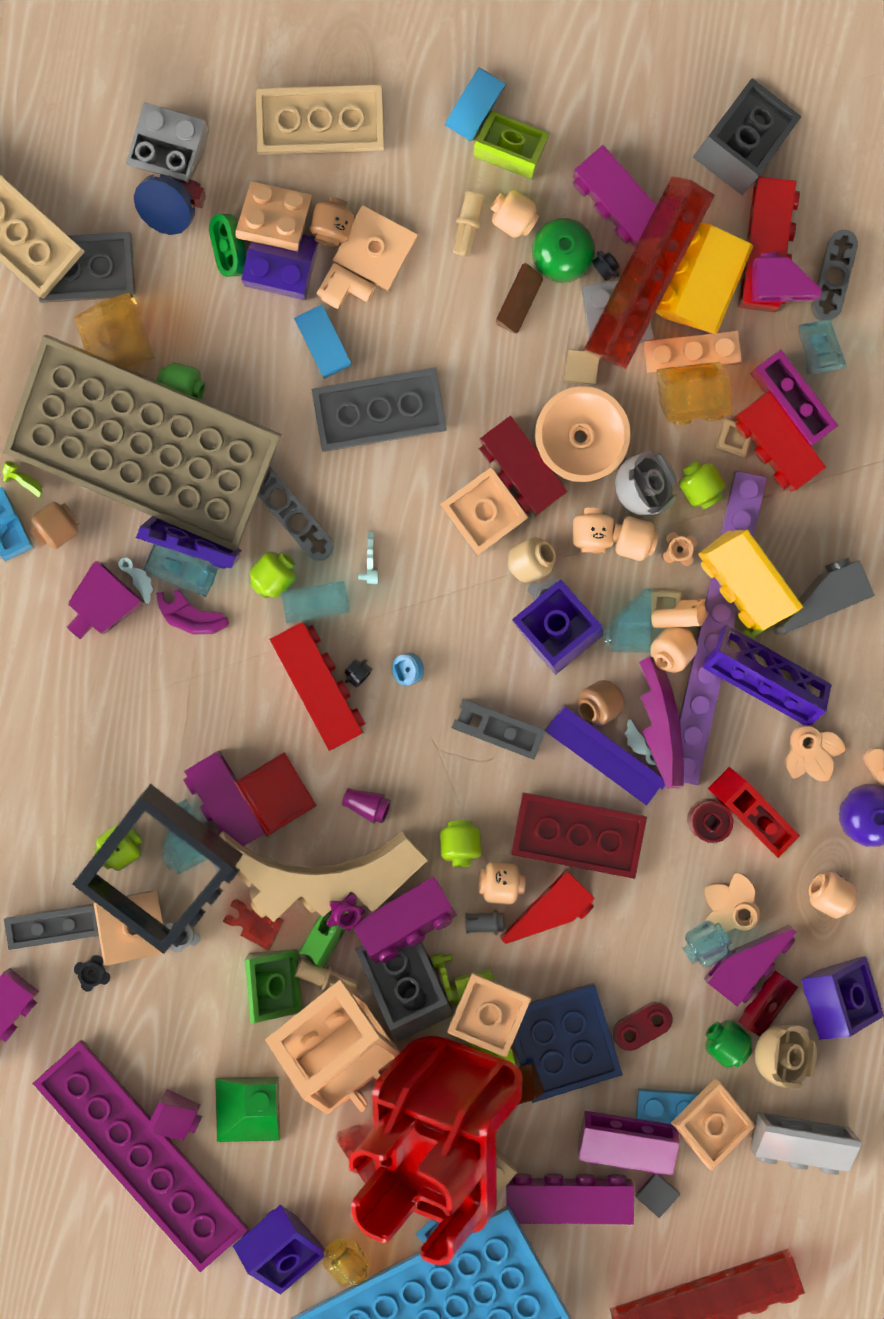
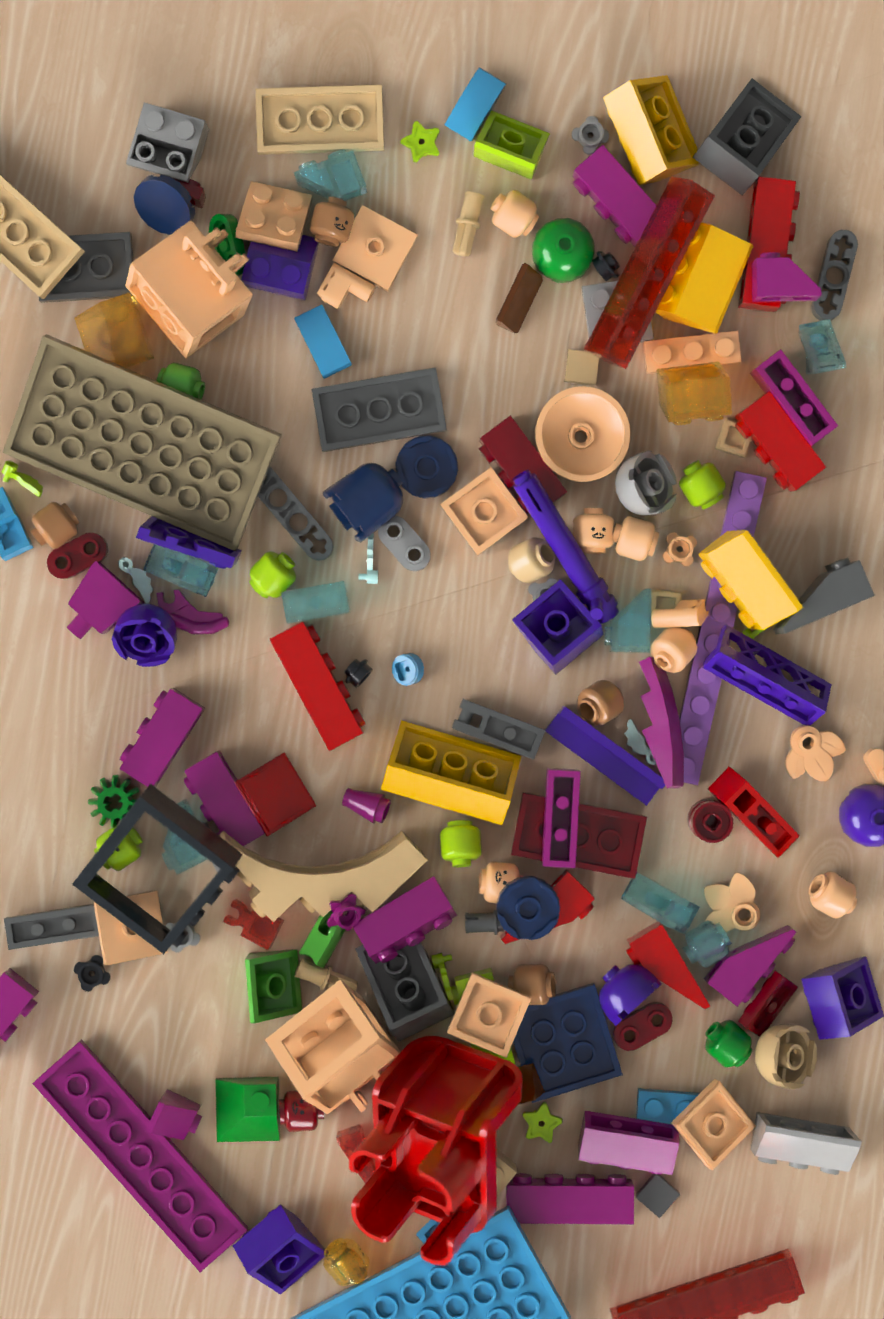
(77, 556): none -> dark red plate
(112, 790): none -> green gear
(145, 635): none -> dark purple cylinder
(161, 737): none -> magenta brick
(190, 287): none -> light nougat piece
(298, 1113): none -> dark red head
(334, 177): none -> clear light blue slope
(366, 499): none -> dark blue cylinder
(404, 543): none -> light grey plate
(412, 141): none -> lime plate
(427, 466): none -> dark blue tile
(451, 772): none -> yellow slope
(528, 908): none -> dark blue tile
(535, 982): none -> medium nougat head
(541, 1114): none -> lime plate
(561, 817): none -> magenta brick
(590, 125): none -> light grey plate
(590, 587): none -> dark purple cylinder
(625, 990): none -> dark purple cylinder
(652, 128): none -> yellow slope
(658, 954): none -> red slope
(660, 903): none -> clear light blue slope

